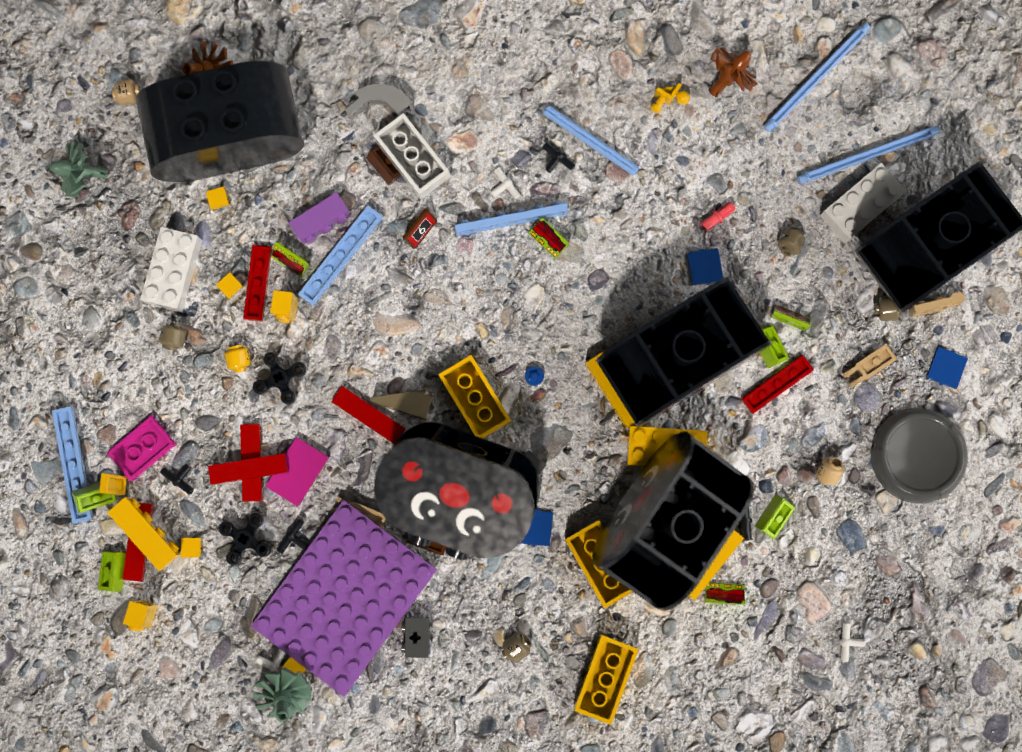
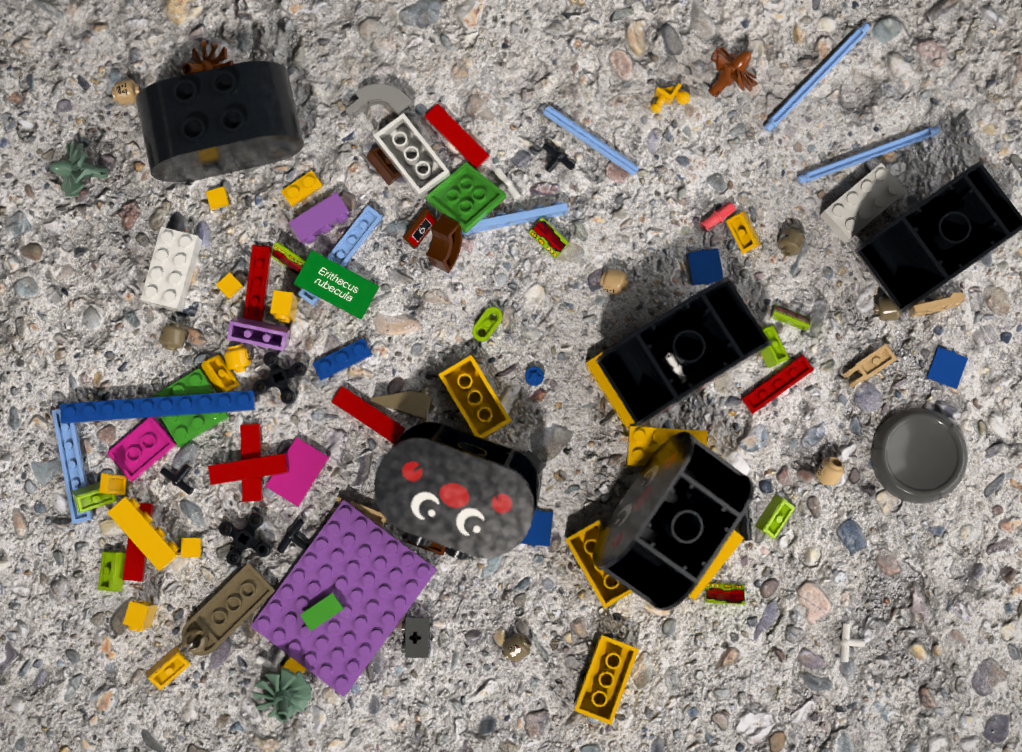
(157, 407): none -> blue plate
(167, 668): none -> yellow slope
(188, 427): none -> bright green plate
(219, 375): none -> yellow slope
(226, 611): none -> dark tan plate
(258, 333): none -> medium lavender brick
(301, 188): none -> yellow plate
(322, 611): none -> bright green tile
(336, 285): none -> green tile
(342, 359): none -> blue plate
(445, 244): none -> reddish brown brick
(456, 136): none -> red tile
(466, 197): none -> bright green plate
(486, 324): none -> lime plate
(614, 281): none -> tan head
(670, 361): none -> white piece
(743, 232): none -> yellow slope

